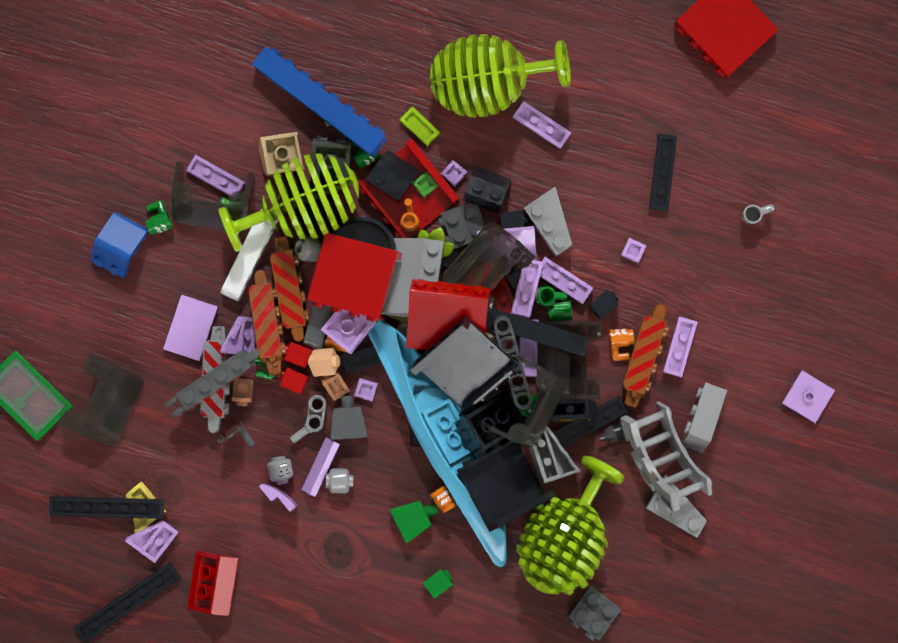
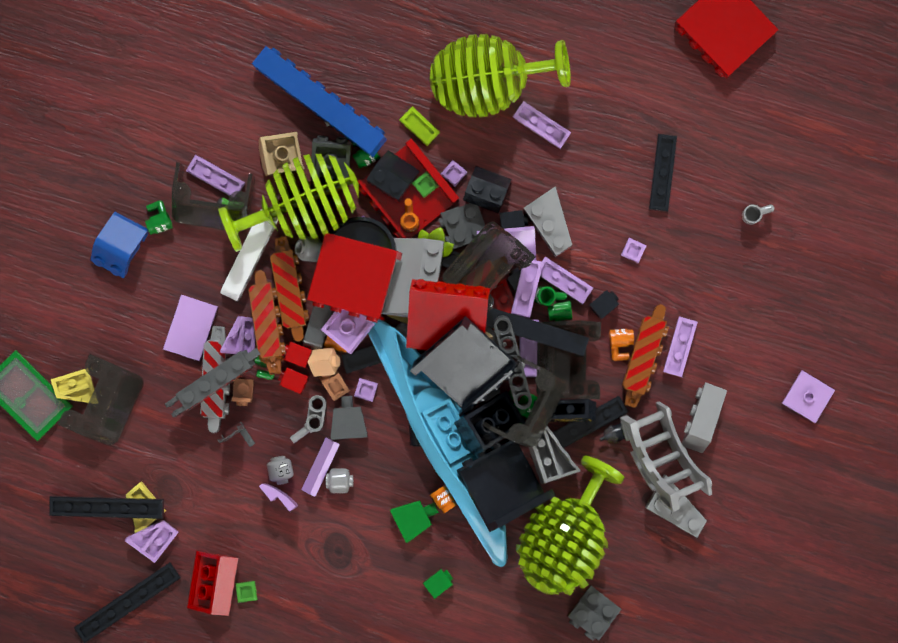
(74, 386): none -> light yellow wing
(246, 591): none -> bright green tile

